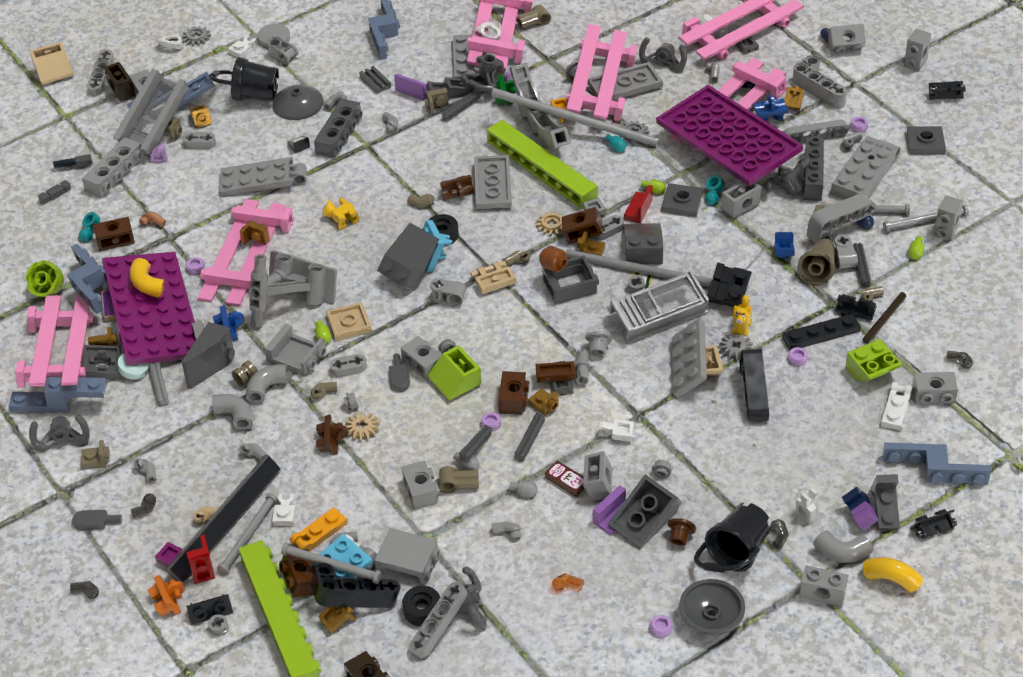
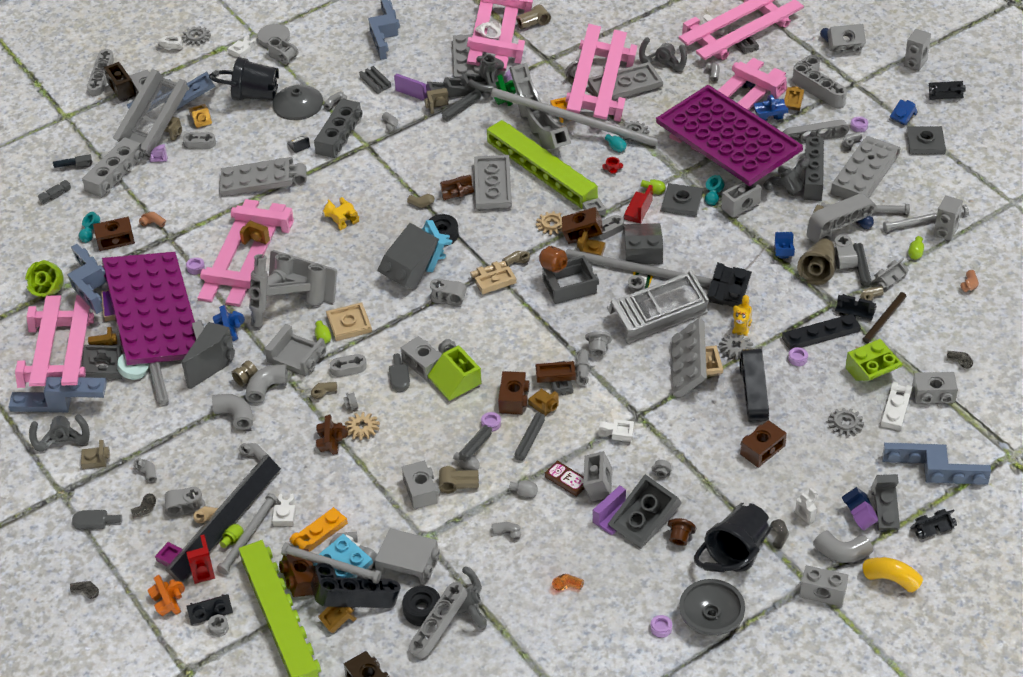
(51, 63): tan slope -> none
(143, 281): yellow cylinder -> none
(182, 501): none -> light grey piece
(231, 535): none -> lime cylinder
(612, 165): none -> red plate
(763, 443): none -> reddish brown brick
(847, 415): none -> light grey gear
(895, 269): none -> light grey hinge
(903, 111): none -> blue bracket
(971, 281): none -> nougat arm

